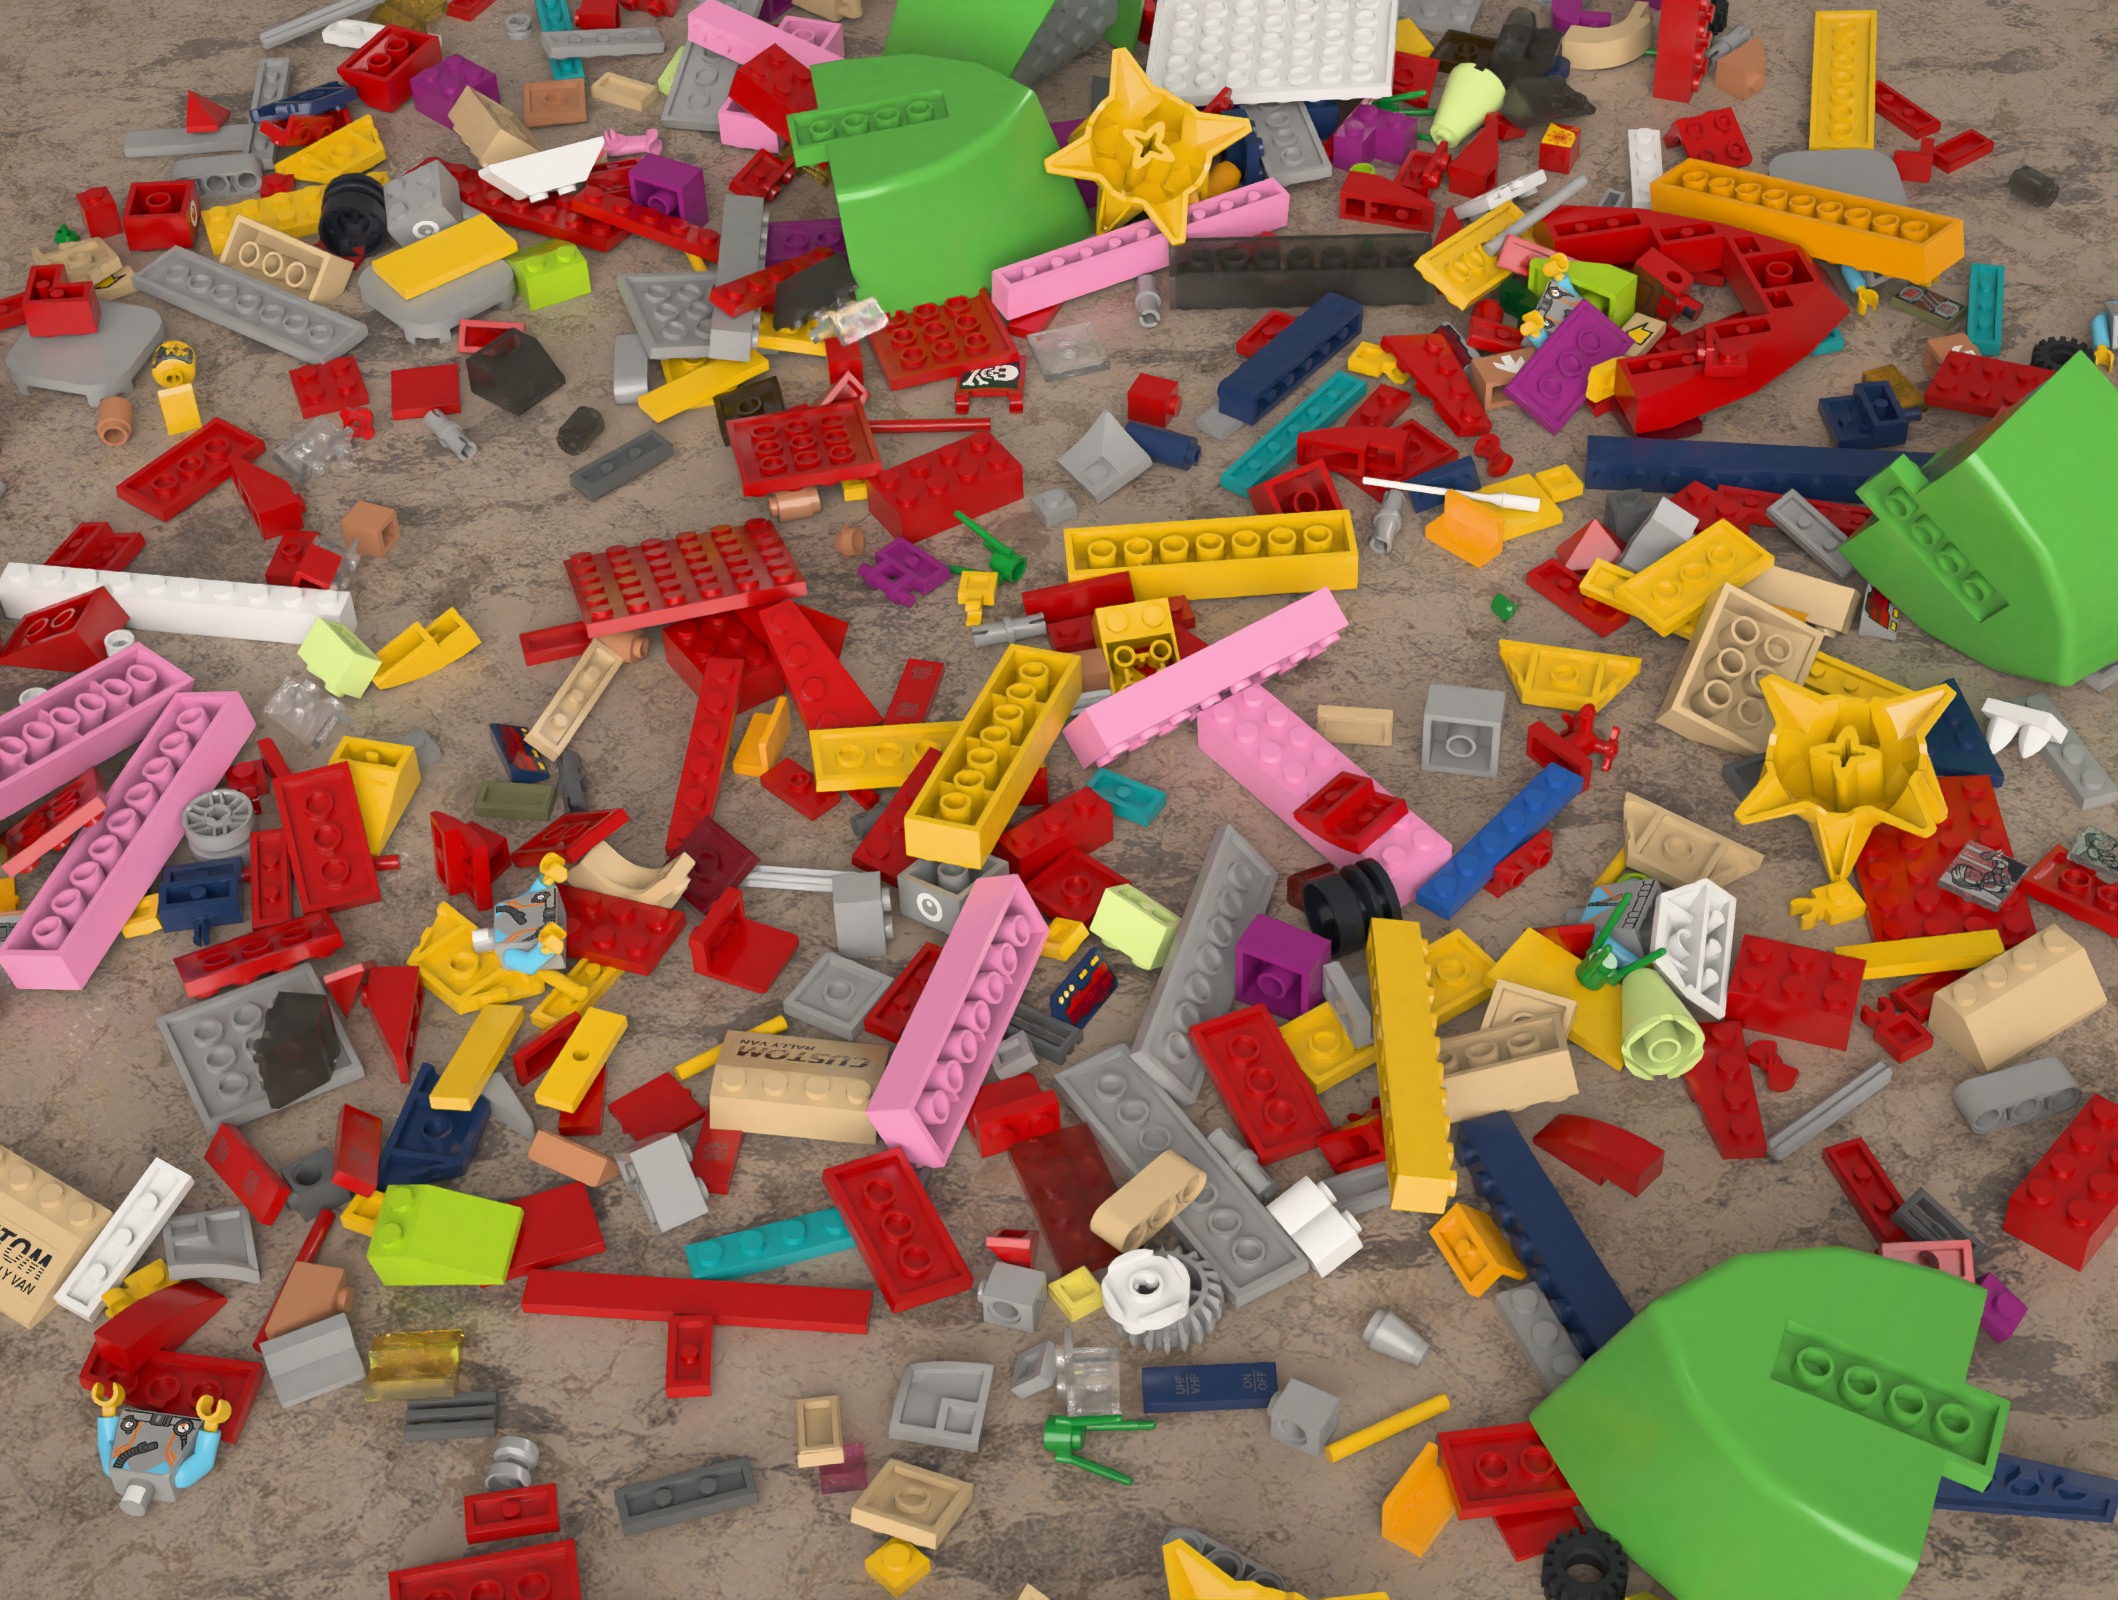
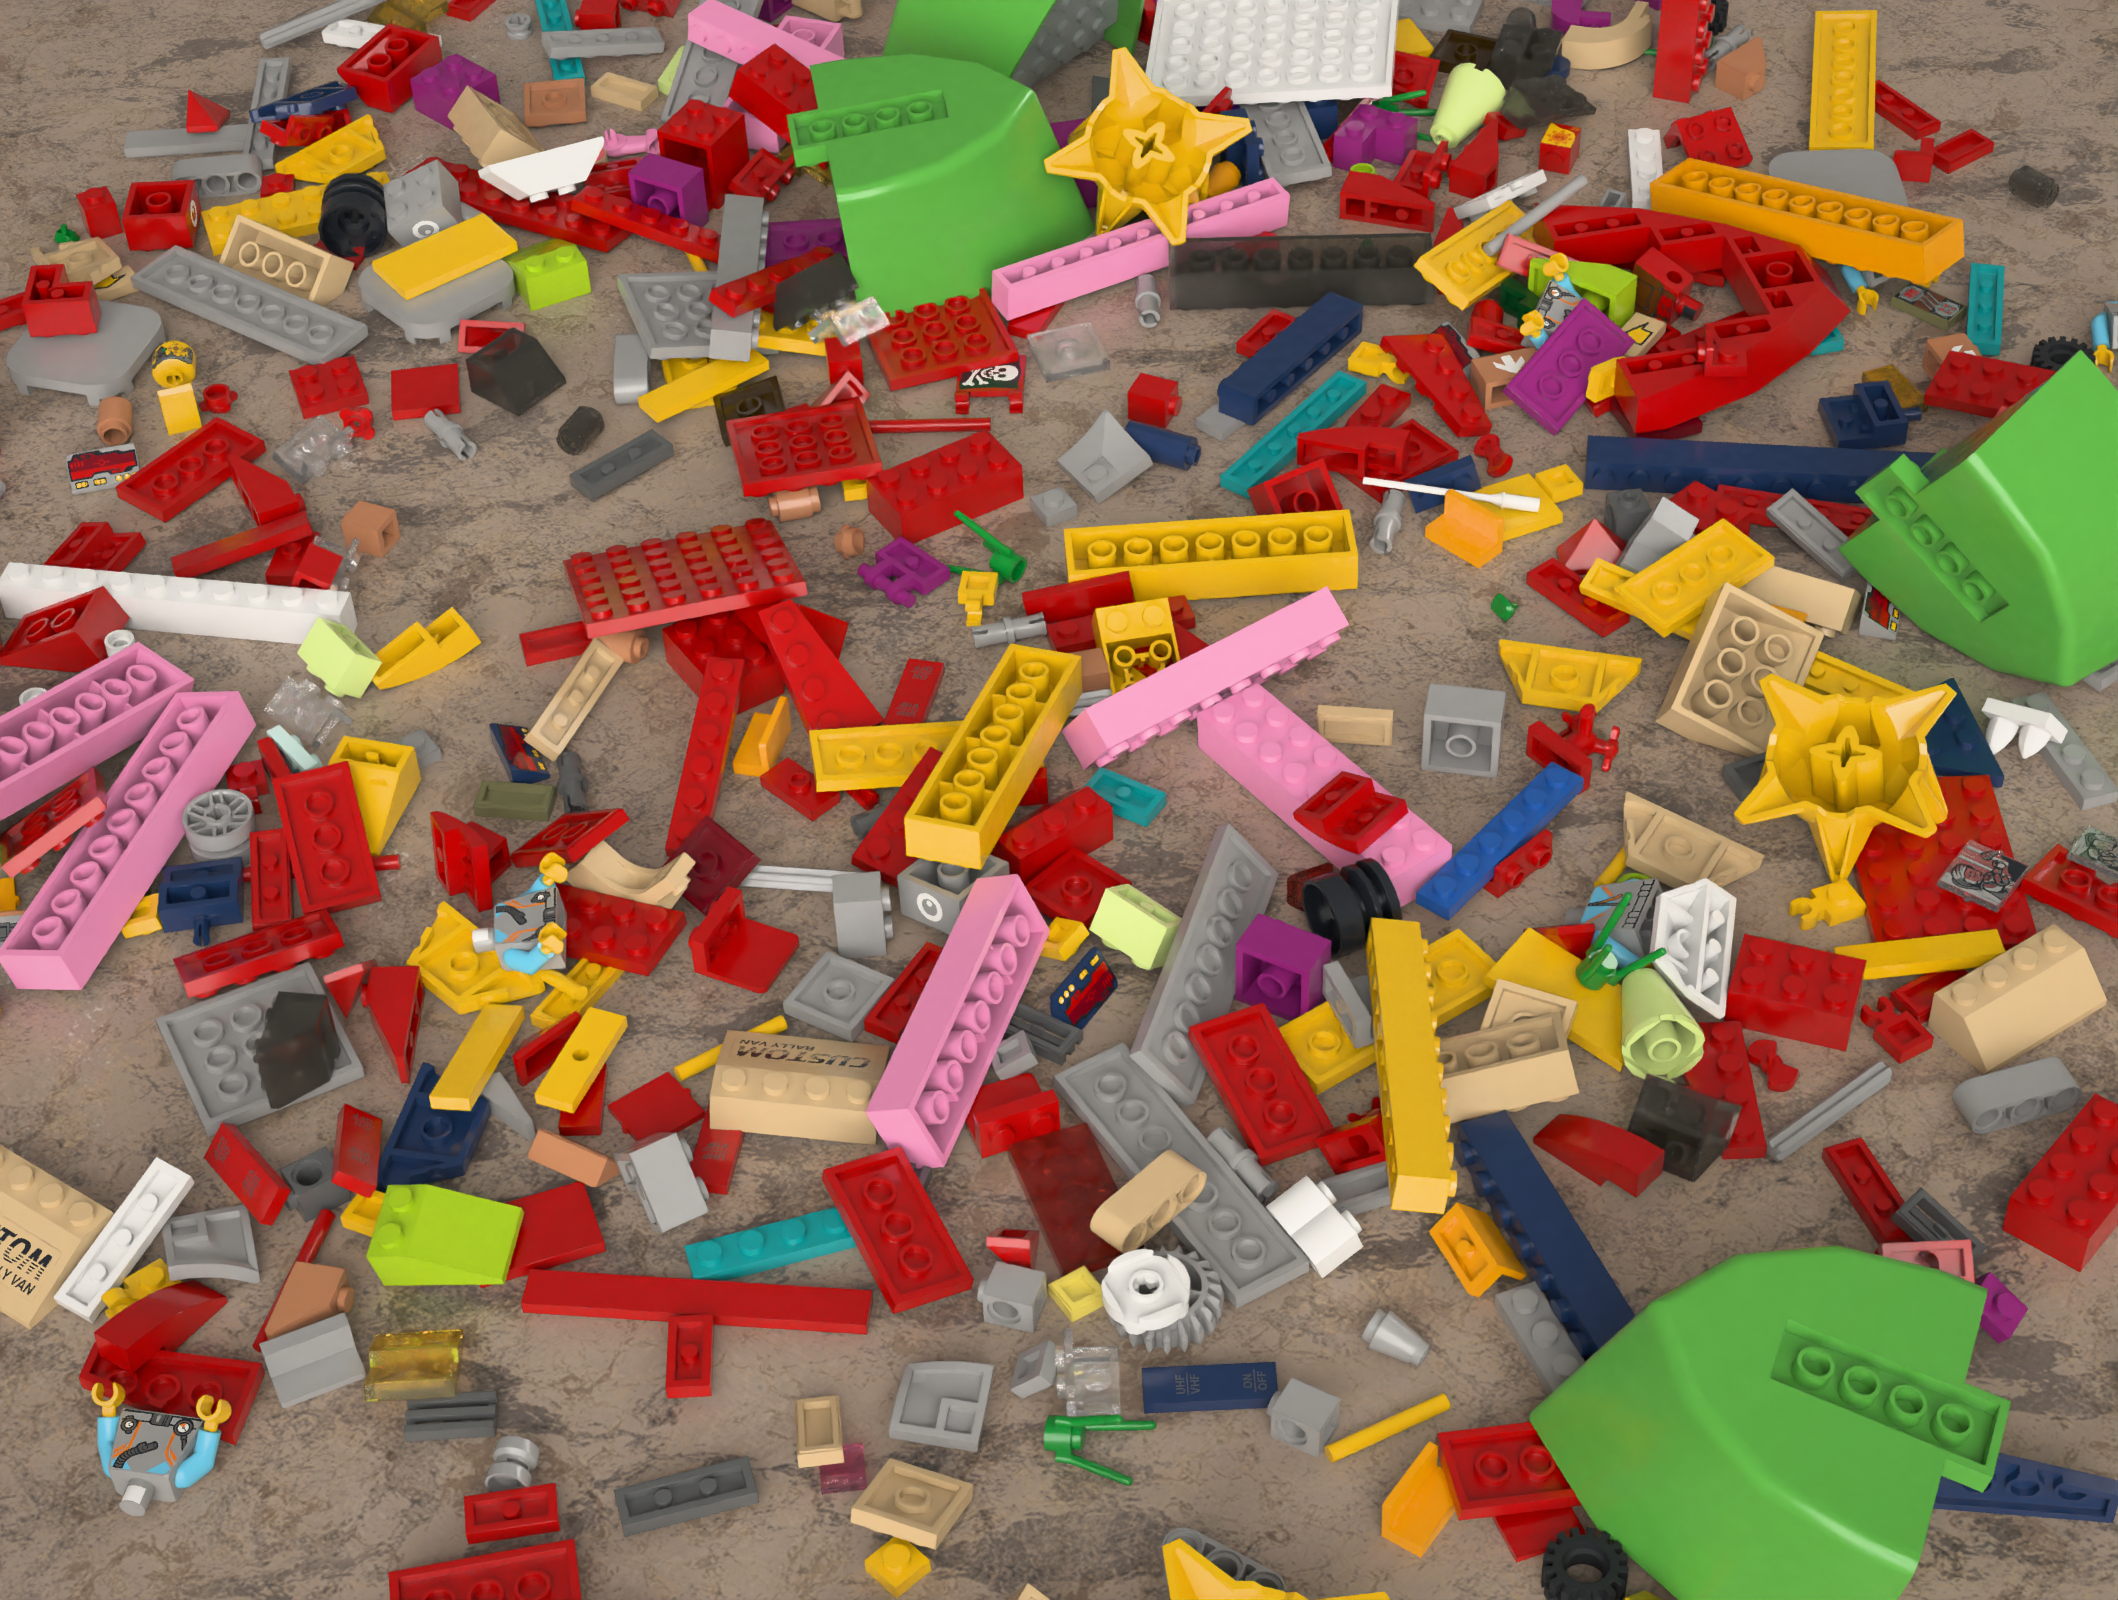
(101, 468): none -> slope
(217, 399): none -> red plate
(242, 545): none -> red tile
(293, 751): none -> light aqua plate
(710, 140): none -> red container
(1684, 1123): none -> clear smoke slope

